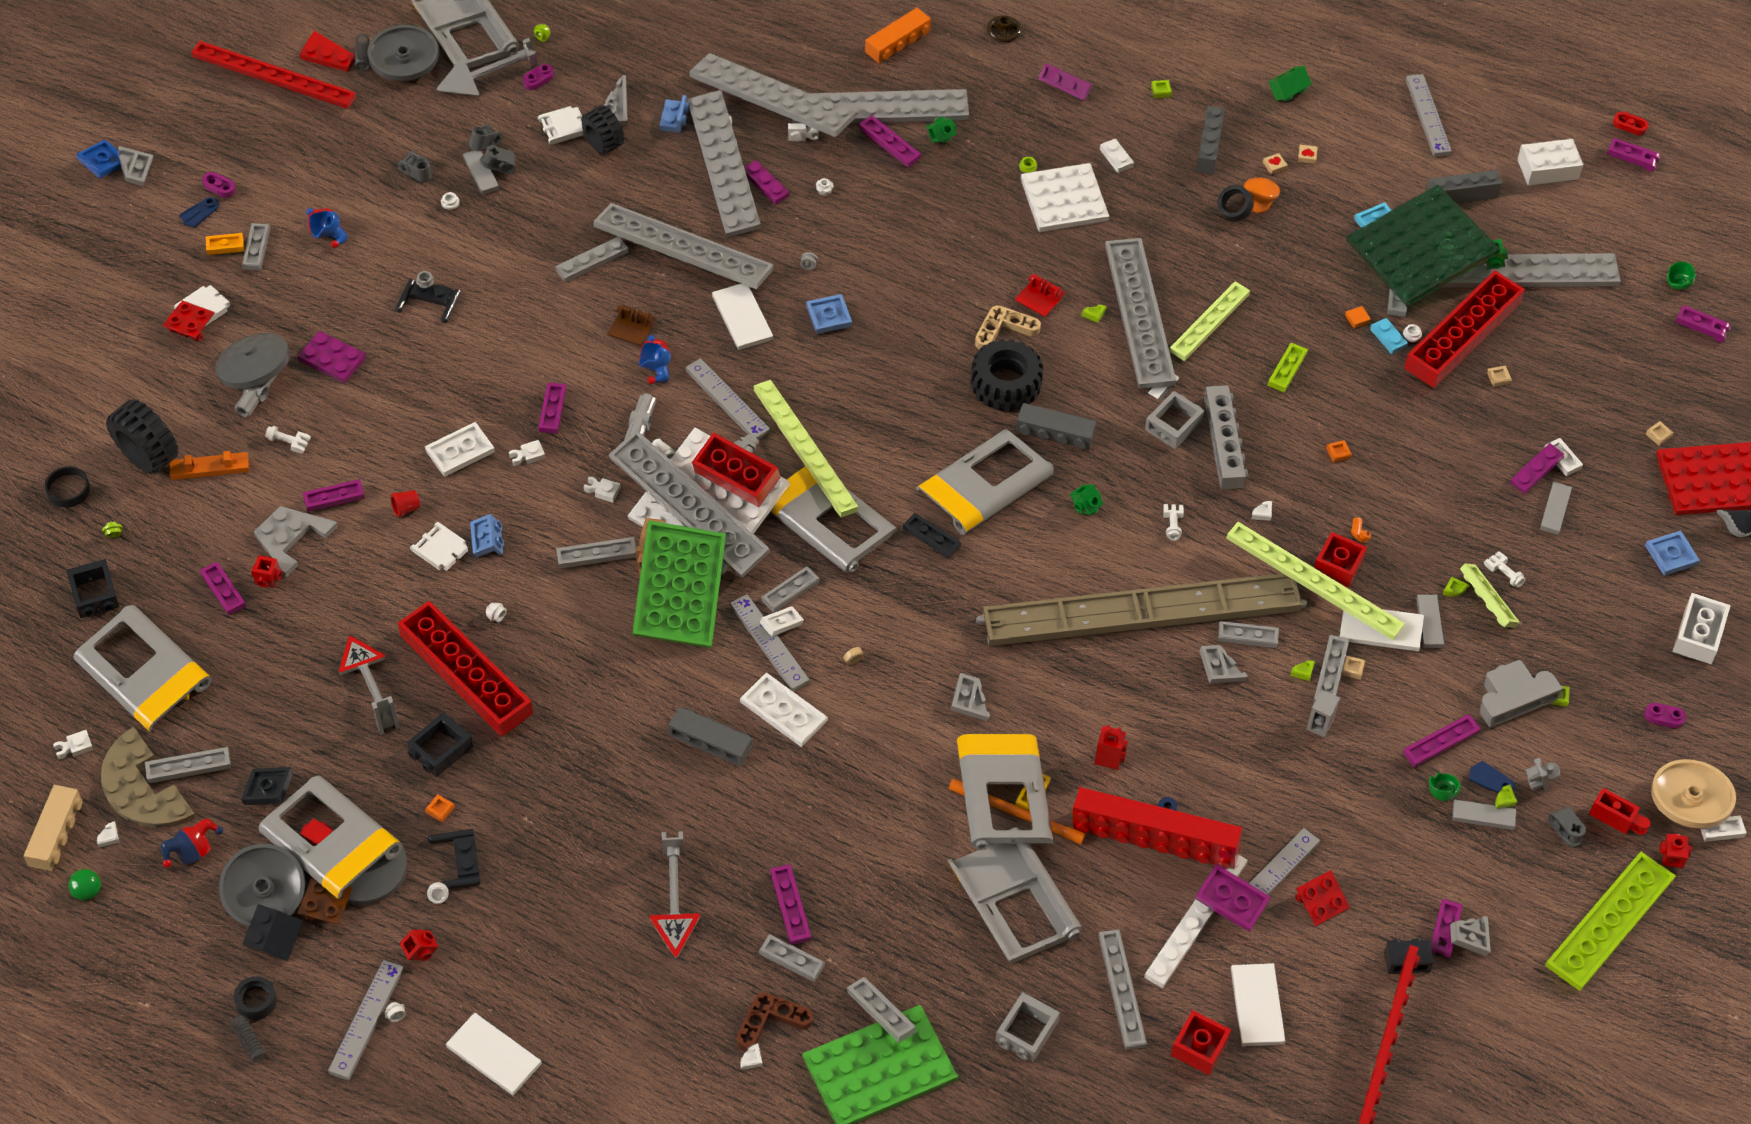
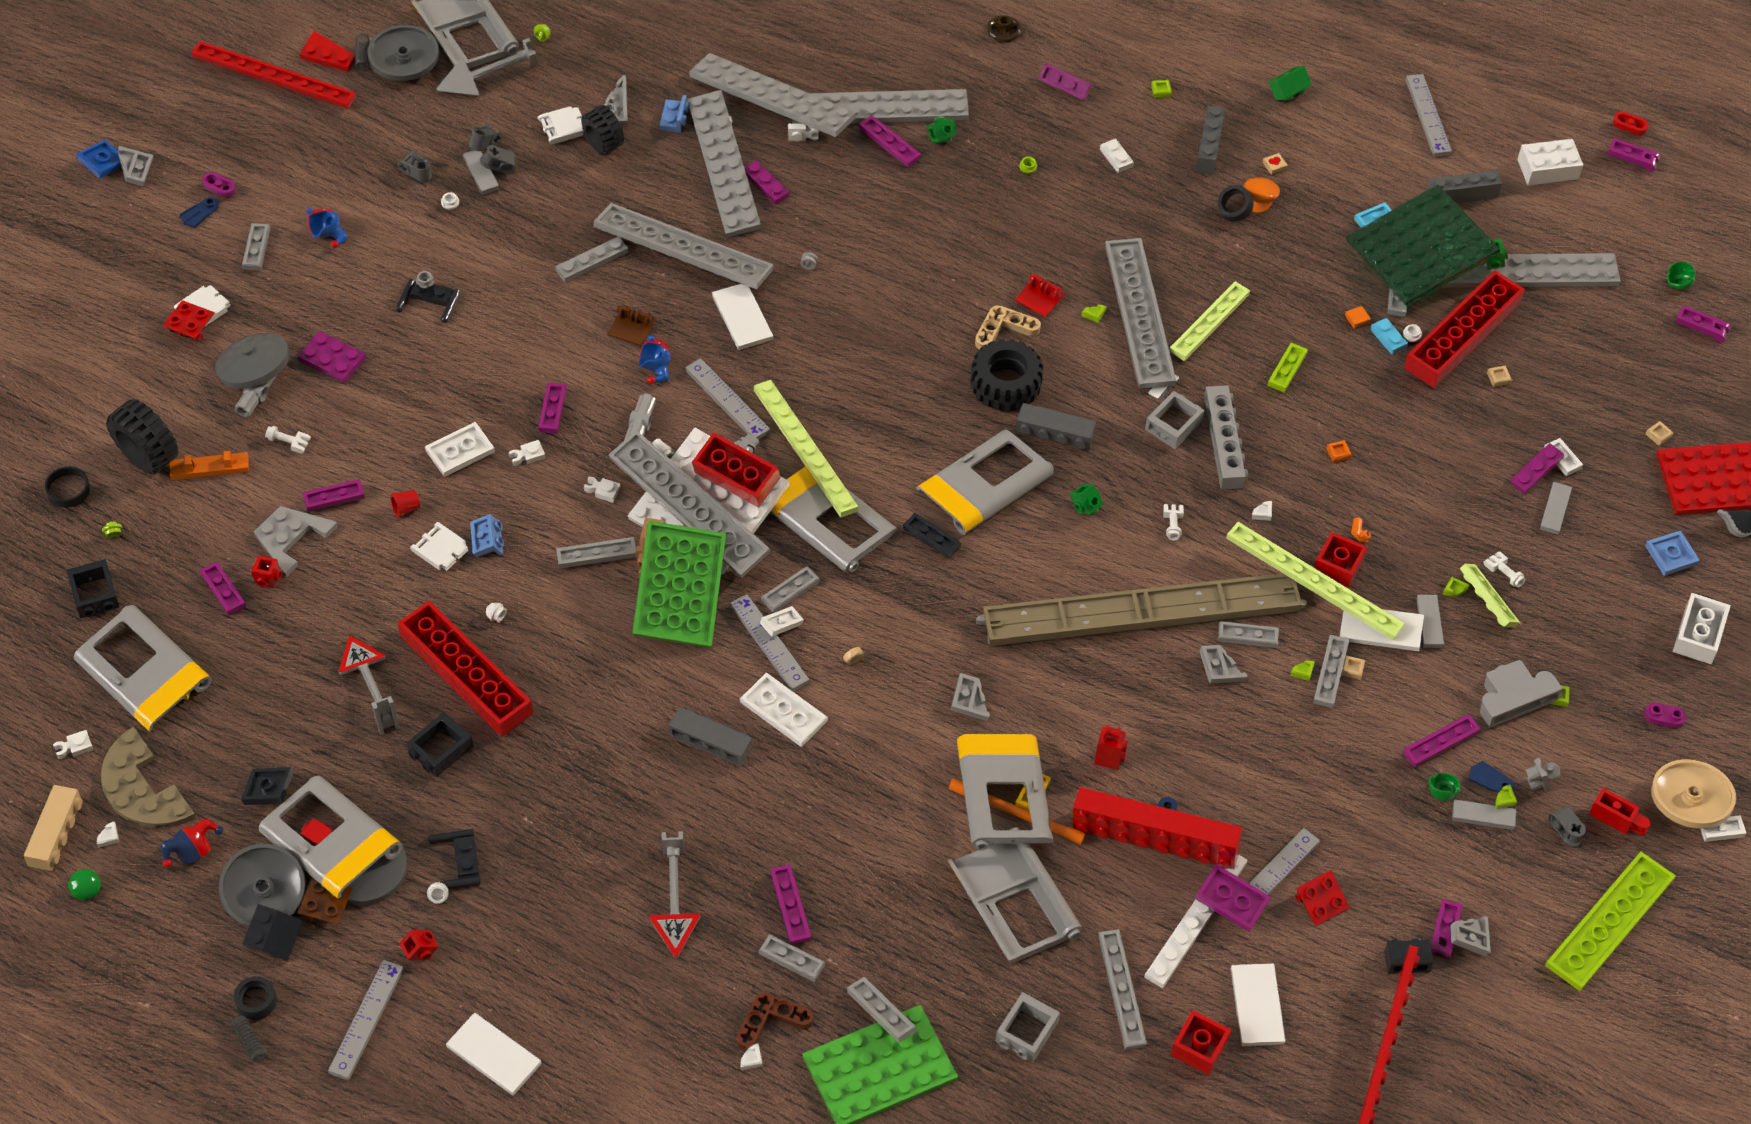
(187, 765): light grey plate -> none
(224, 243): light orange plate -> none
(395, 1012): white plate -> none
(440, 808): orange tile -> none
(538, 77): magenta plate -> none
(824, 186): white plate -> none
(829, 313): medium blue plate -> none
(897, 35): orange brick -> none
(1064, 197): white plate -> none
(1307, 154): tan tile -> none
(1323, 713): light grey brick -> none
(1675, 850): red brick -> none

